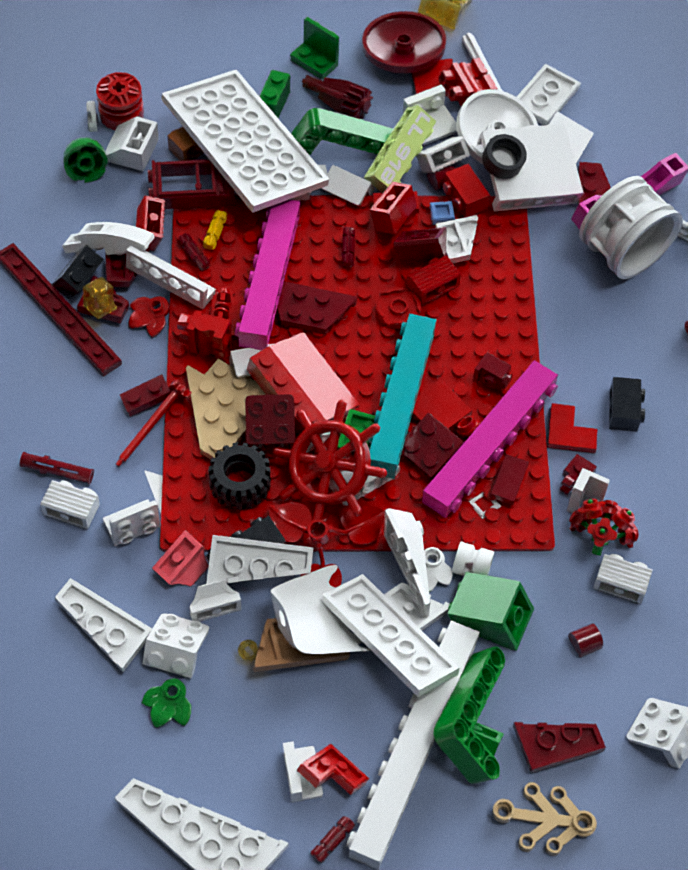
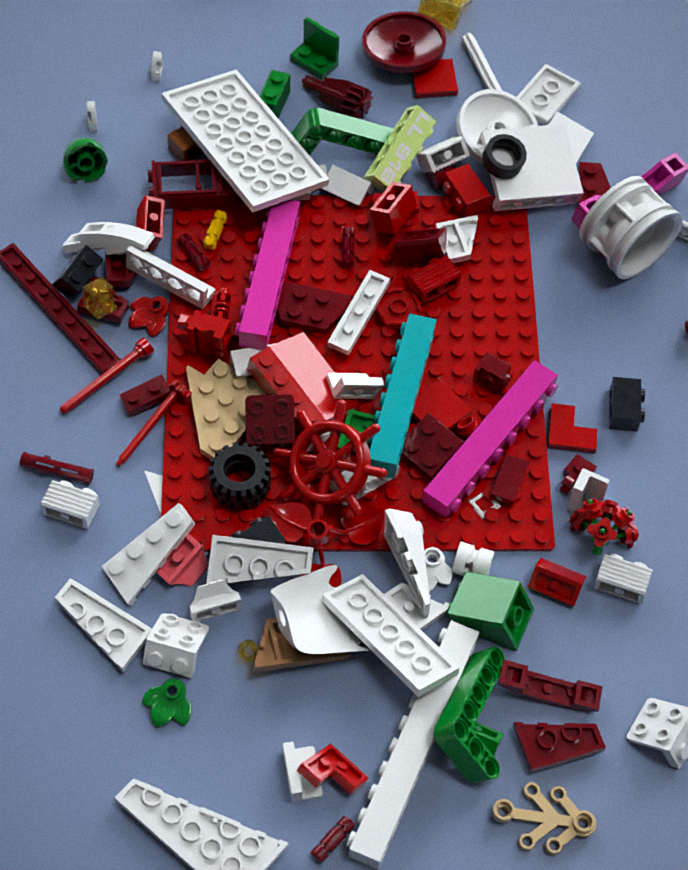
(119, 99): red wheel -> none
(132, 522): white bracket -> none
(133, 143): white slope -> none
(140, 559): none -> white wing
(141, 350): none -> red piece
(157, 66): none -> white tile
(354, 385): none -> panel
(359, 312): none -> white plate
(433, 103): white bracket -> none
(441, 212): medium blue tile -> none
(466, 80): red hips -> none
(549, 690): none -> dark red slope
(556, 581): none -> red panel
(586, 639): dark red brick -> none

